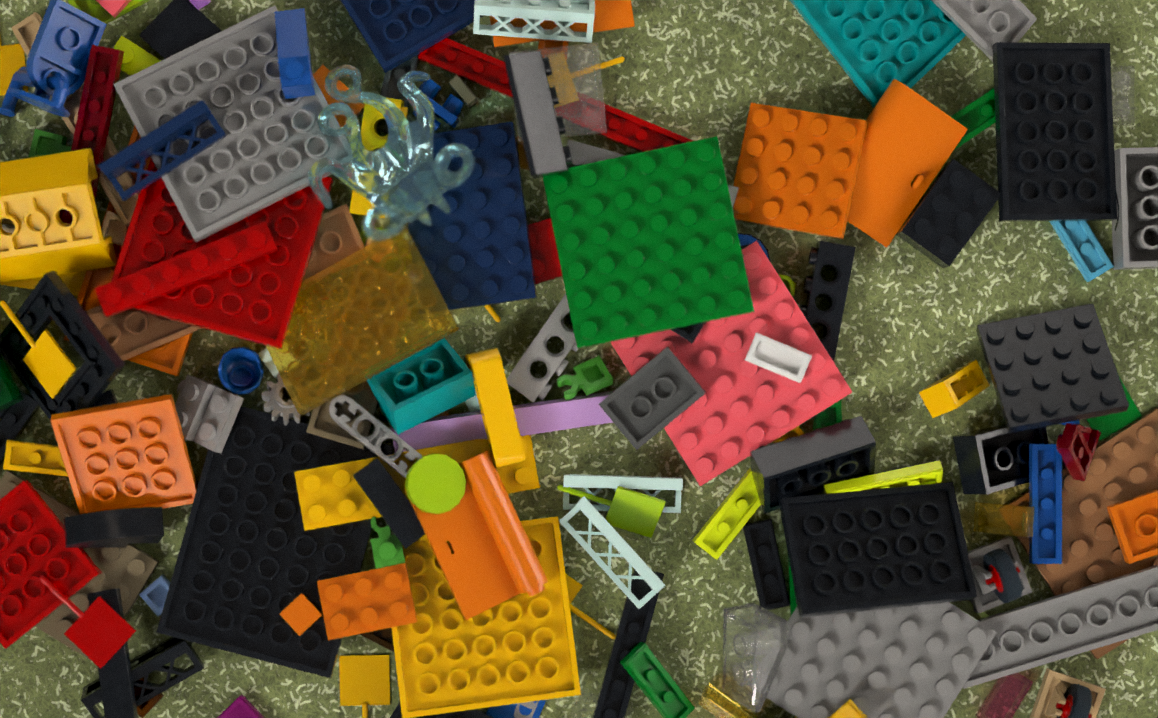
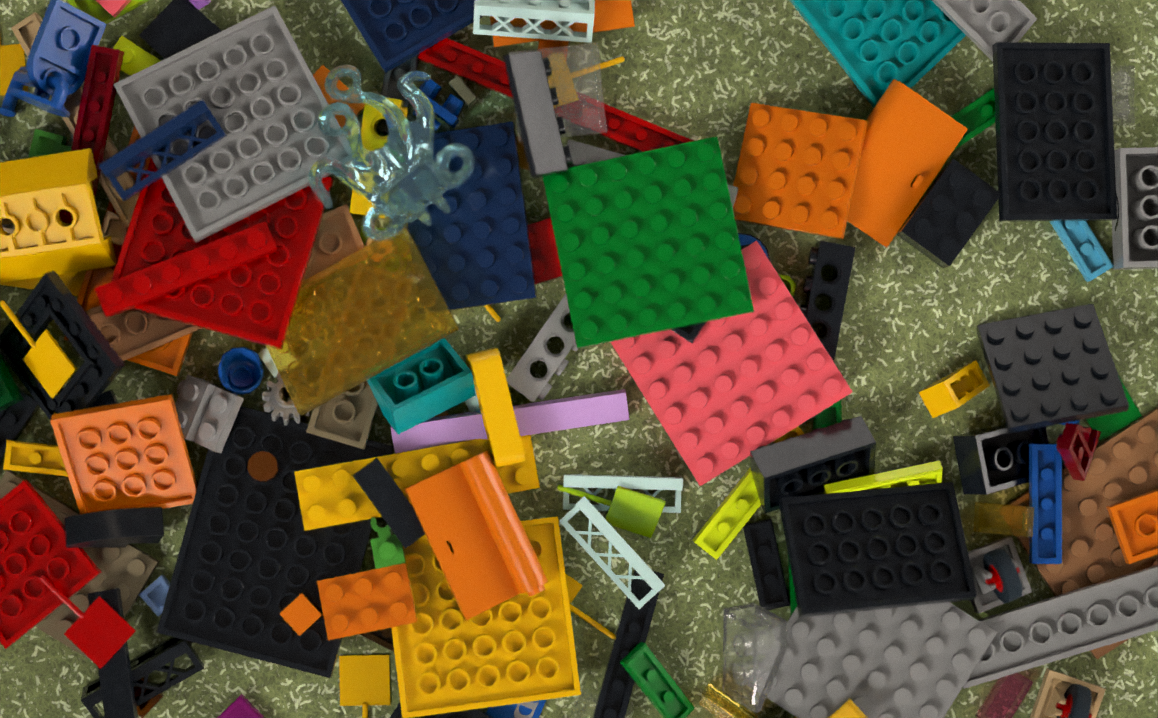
(263, 466): none -> reddish brown tile
(294, 54): blue slope -> none
(375, 440): light grey beam -> none
(435, 483): lime tile -> none
(589, 376): bright green plate -> none
(652, 398): dark grey plate -> none
(778, 357): white tile -> none

